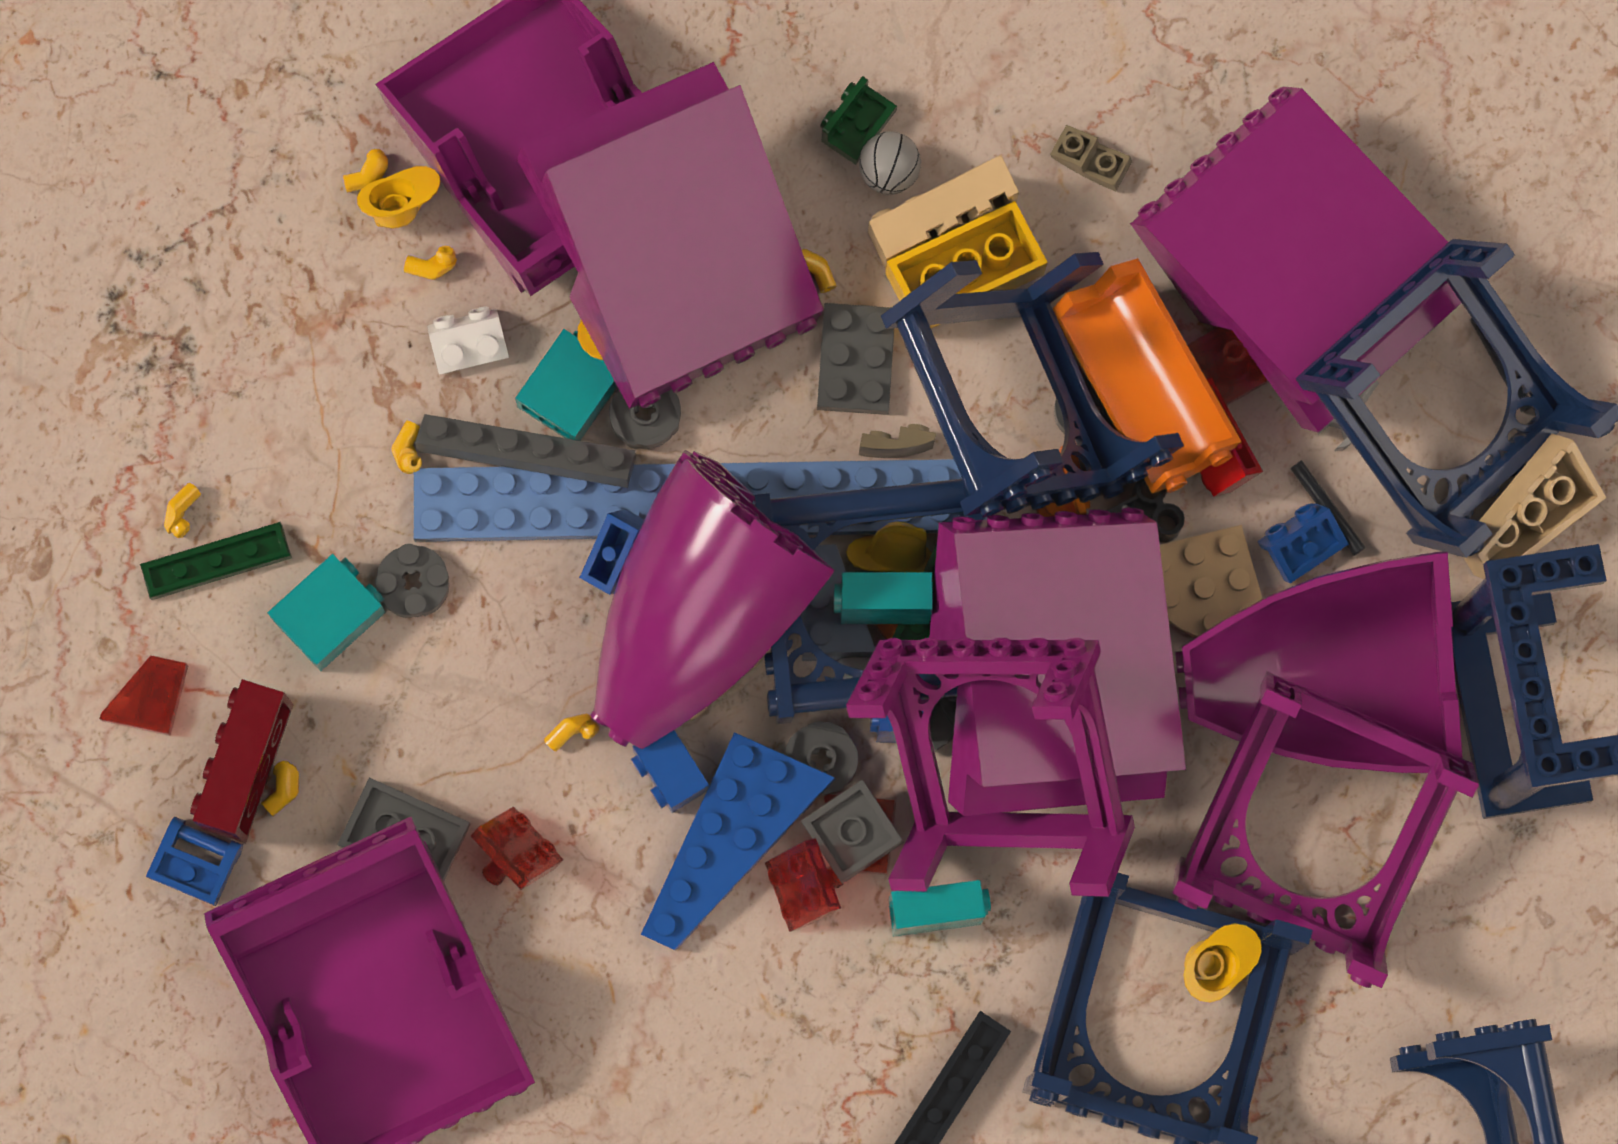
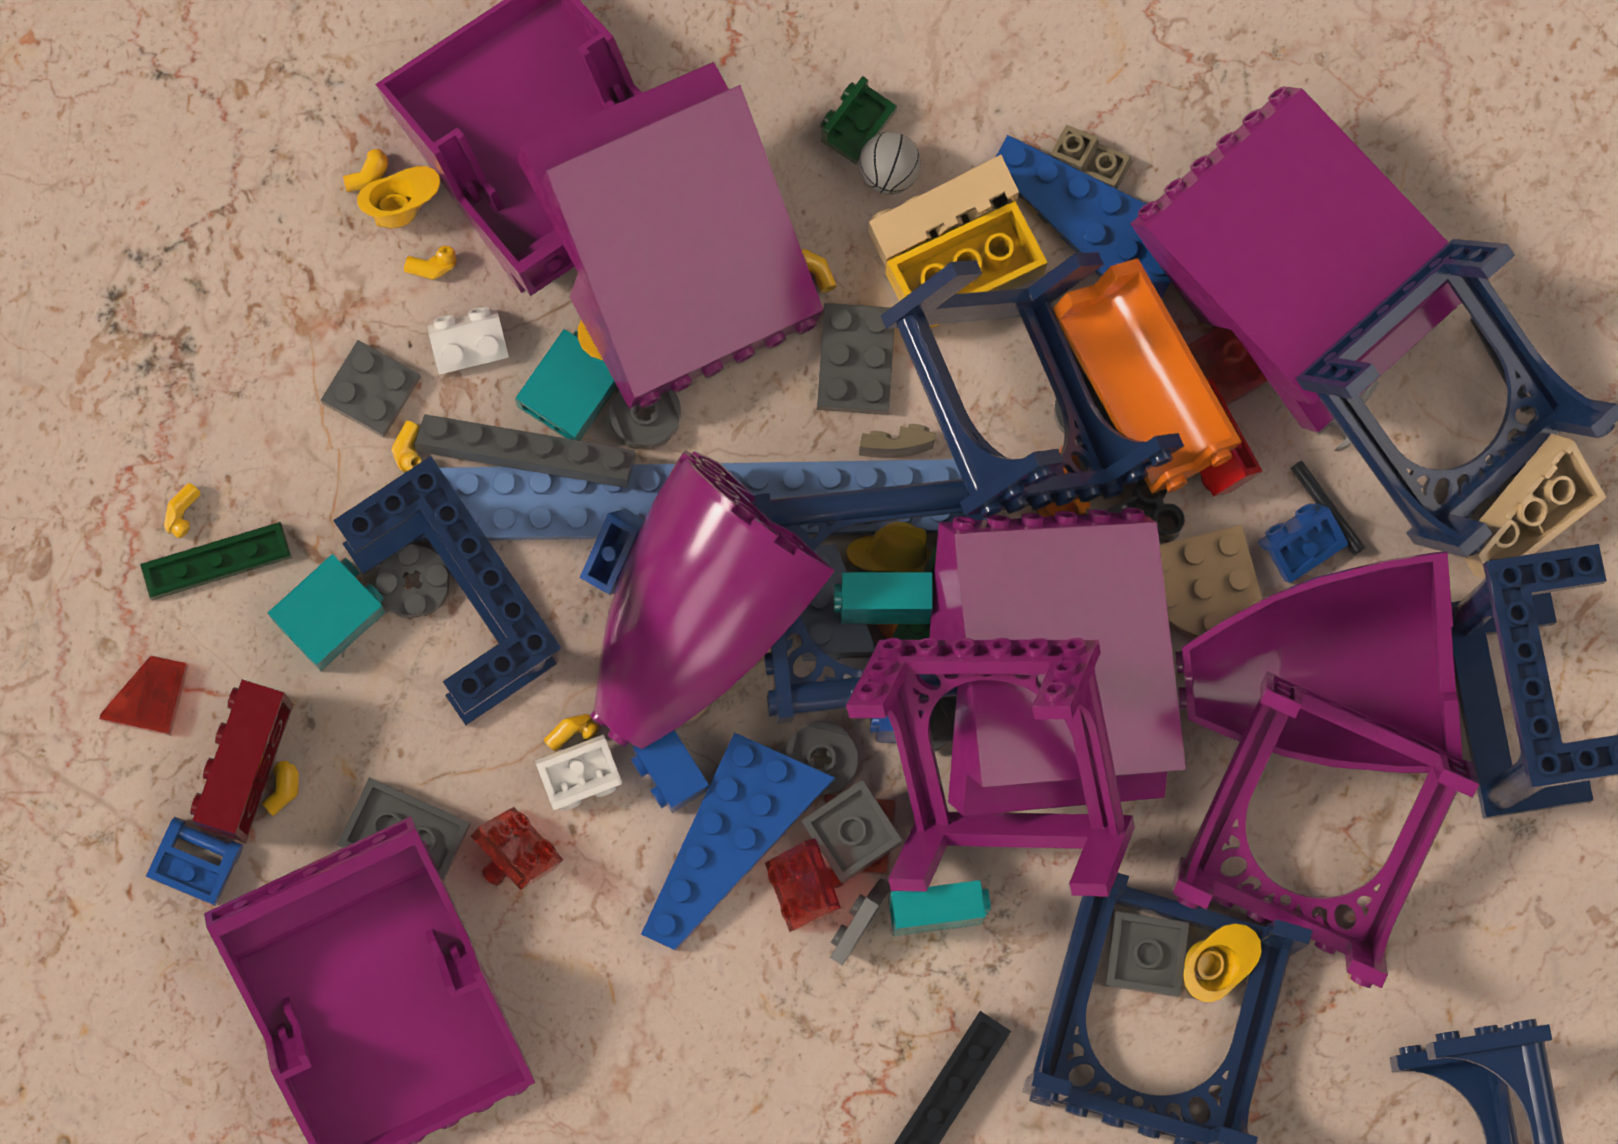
(370, 388): none -> dark grey plate
(427, 505): none -> dark blue arch
(579, 773): none -> white bracket
(863, 912): none -> dark grey wing
(1081, 209): none -> blue wing
(1147, 954): none -> dark grey plate

